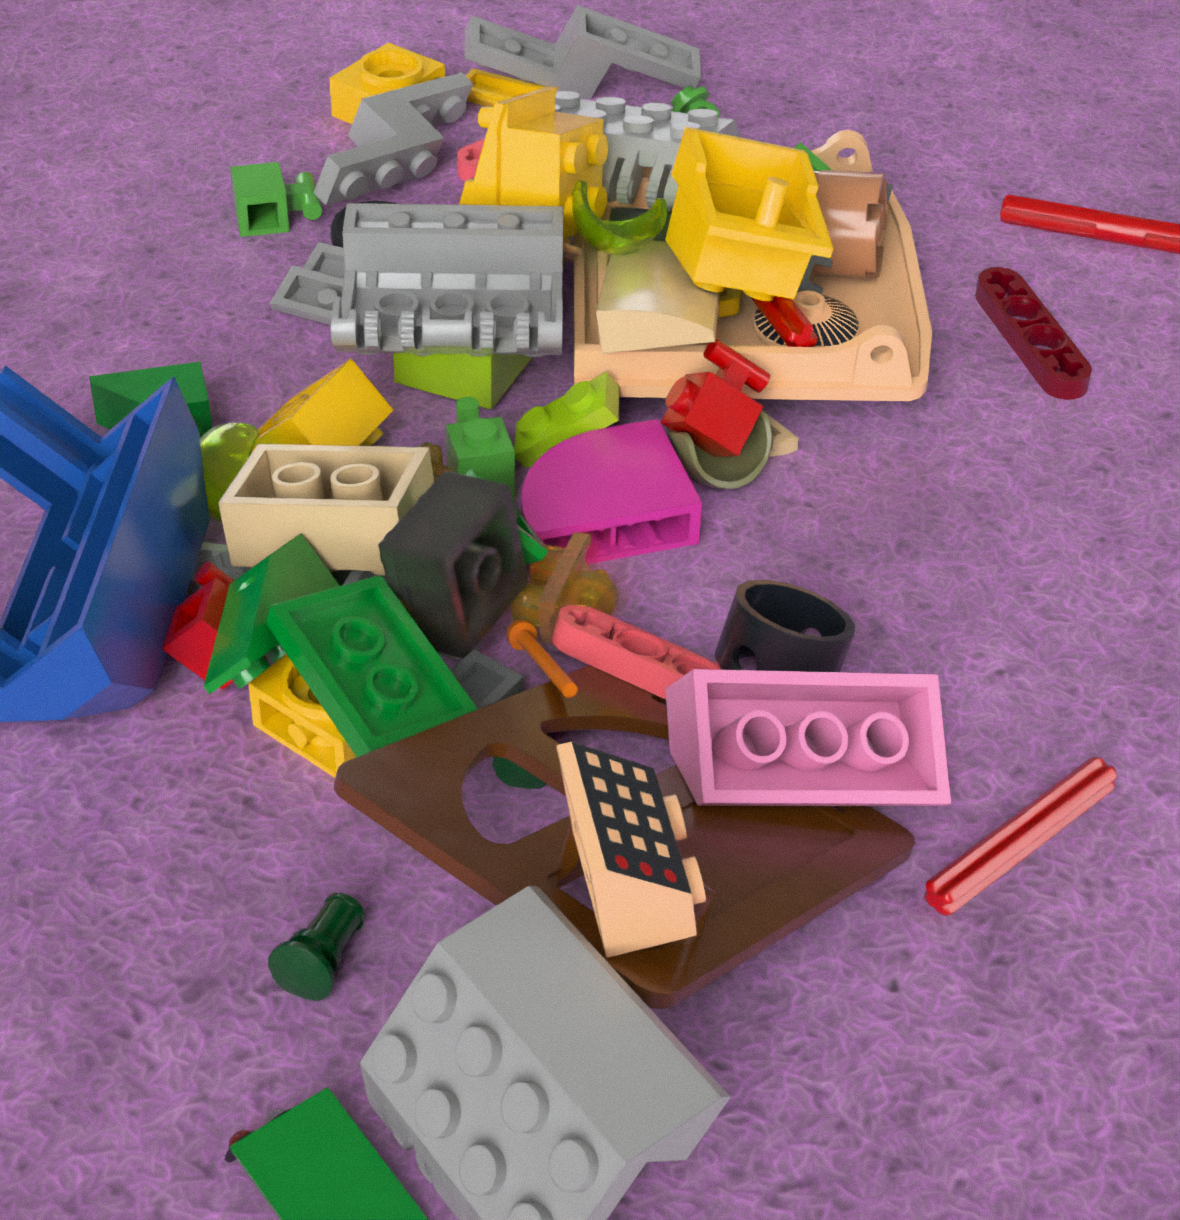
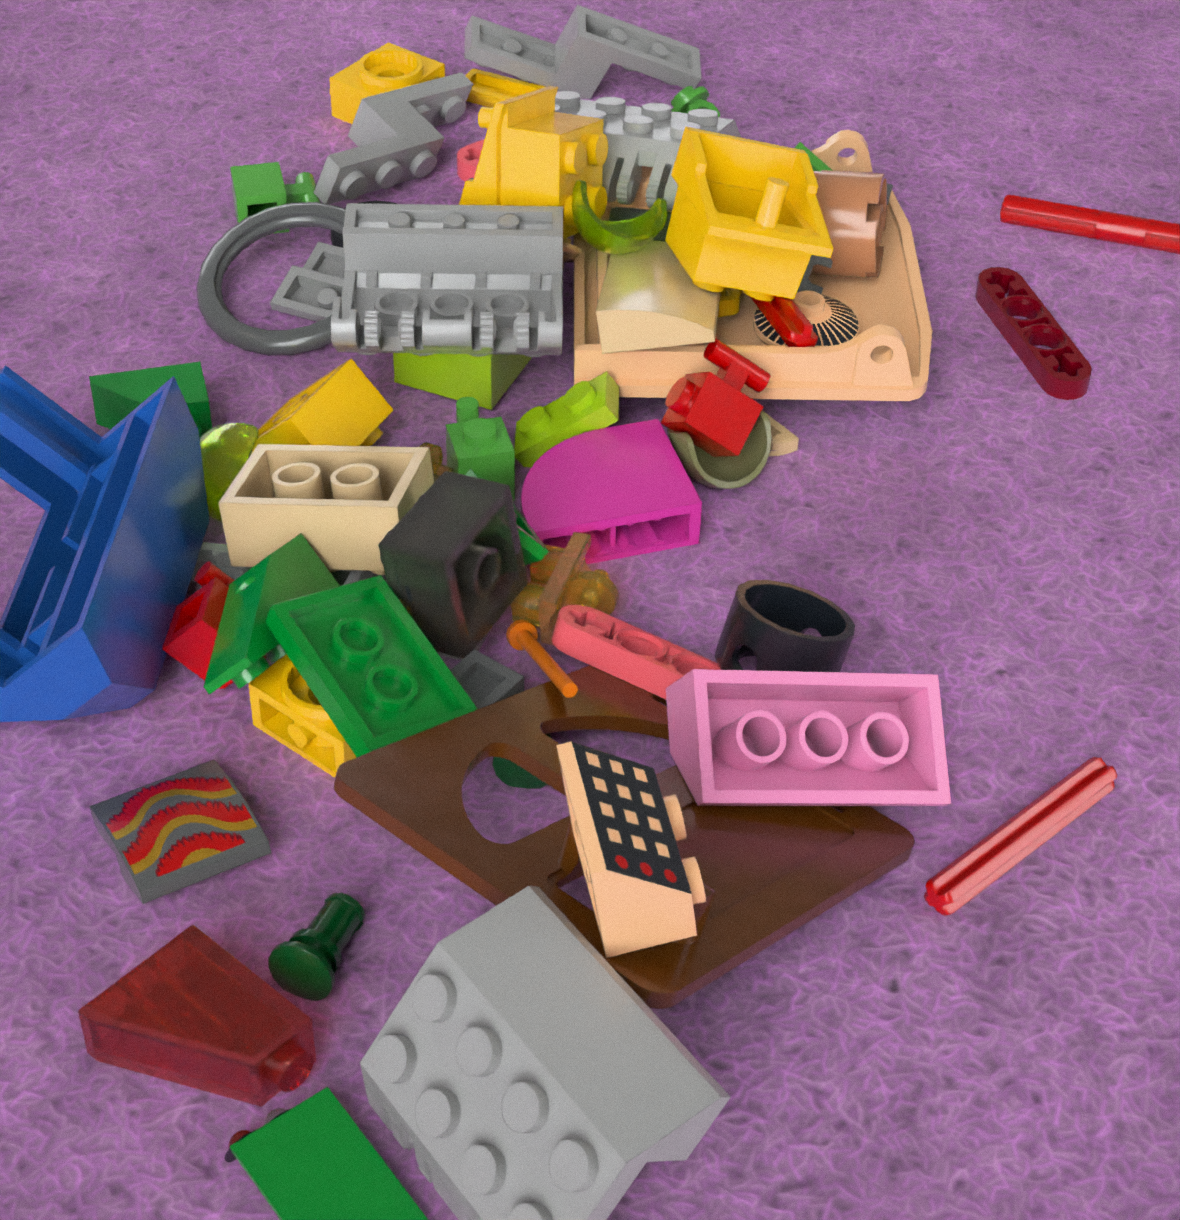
(179, 830): none -> slope
(201, 1023): none -> clear red slope
(229, 247): none -> dark grey wedge

